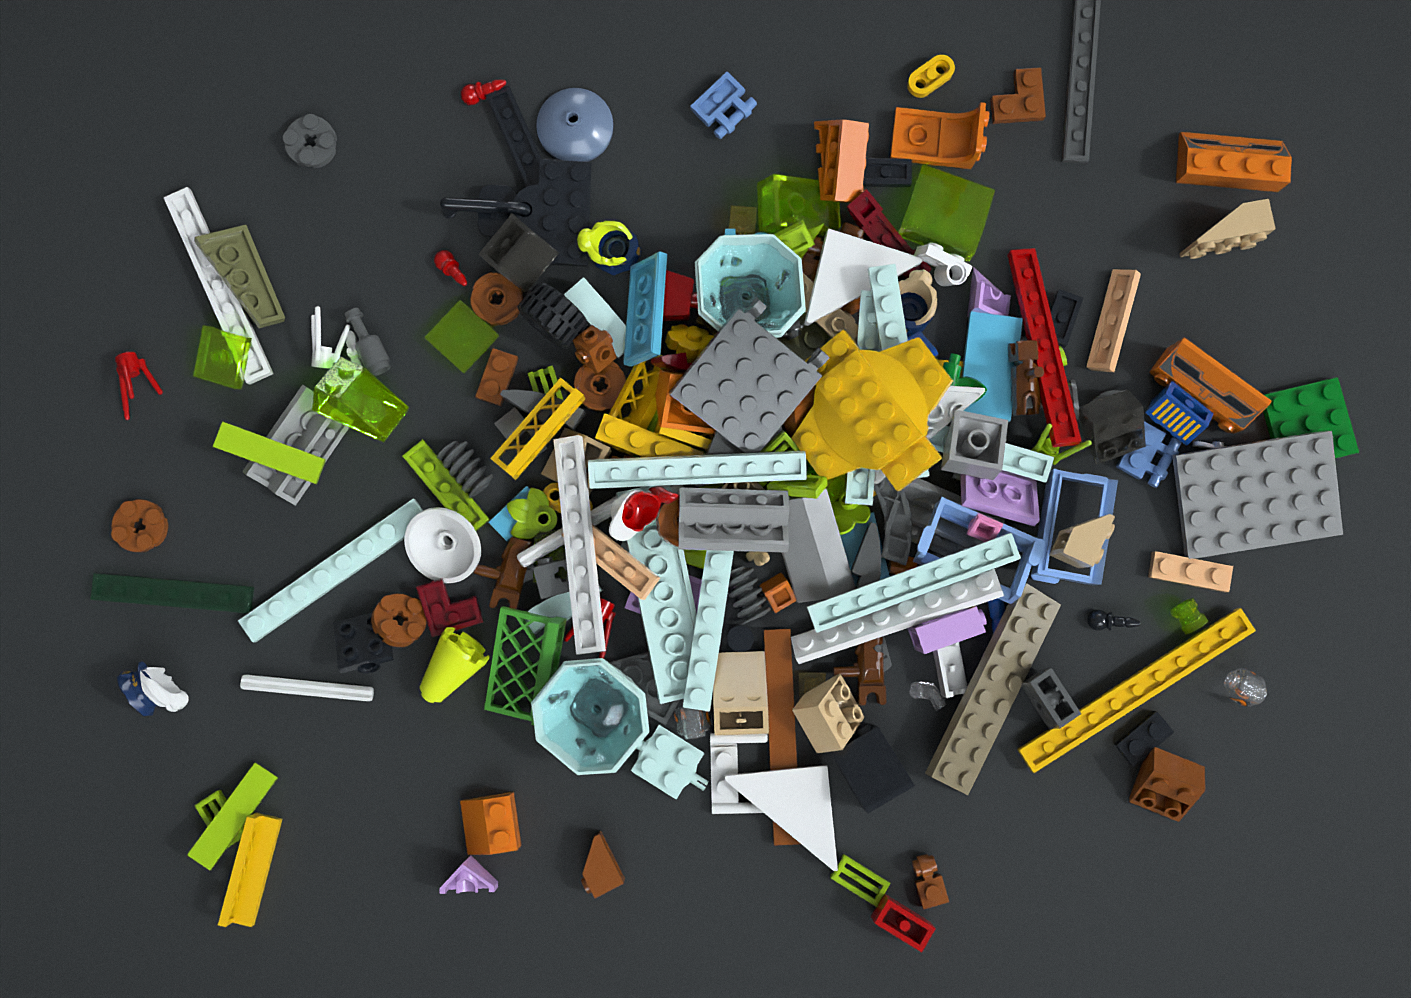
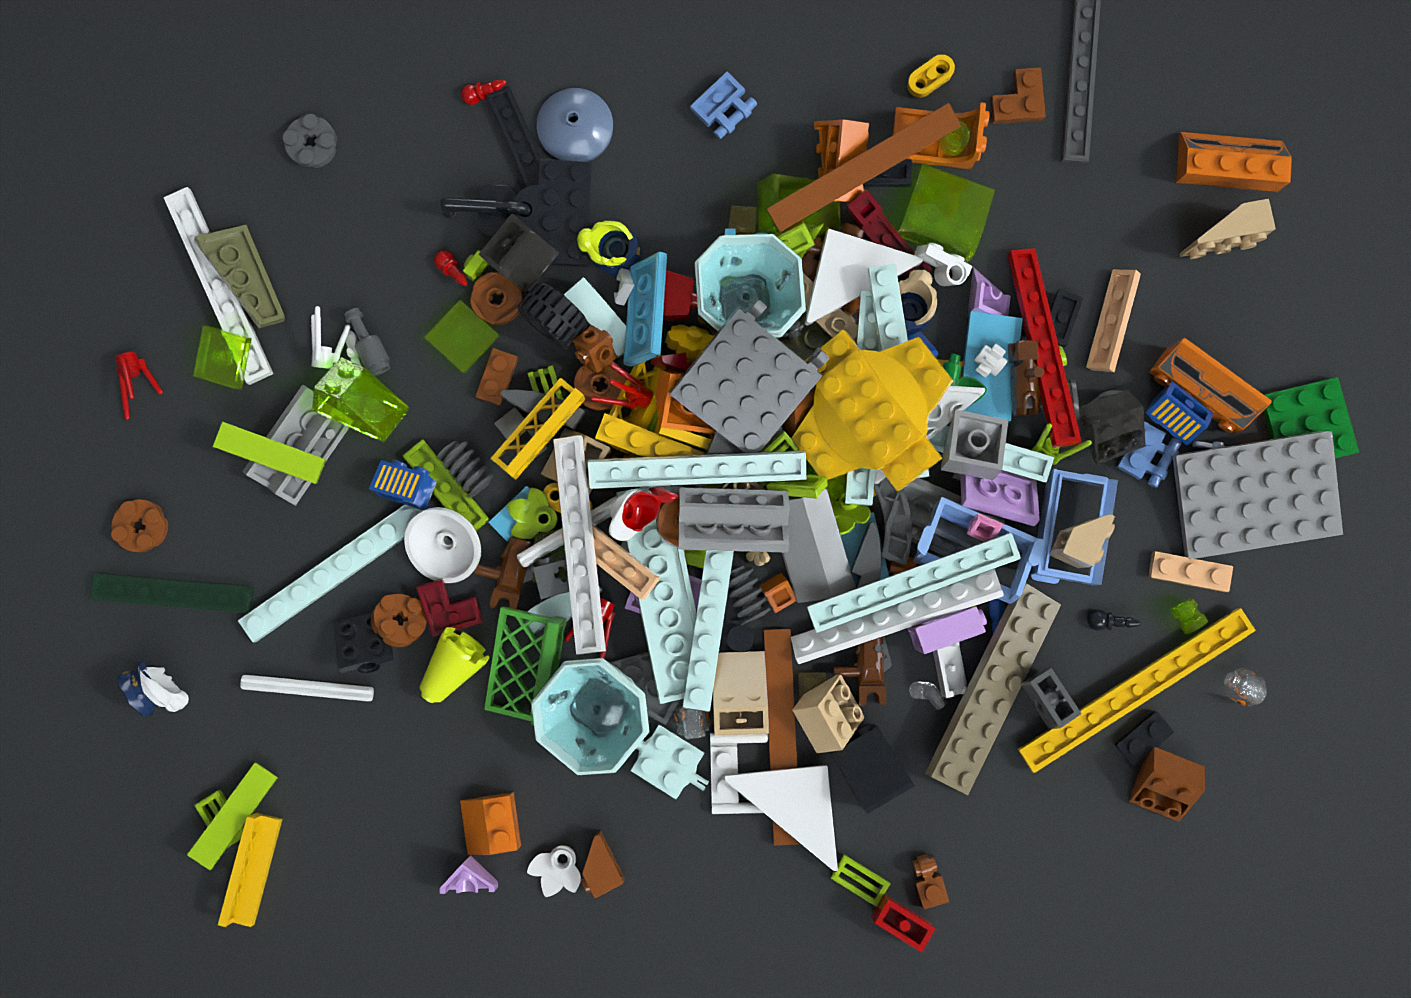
(403, 484): none -> blue brick
(475, 266): none -> lime plate
(554, 873): none -> white plate
(625, 286): none -> white tile
(636, 393): none -> red plant
(863, 167): none -> dark orange tile
(954, 144): none -> clear neon green wheel
(990, 360): none -> white gear

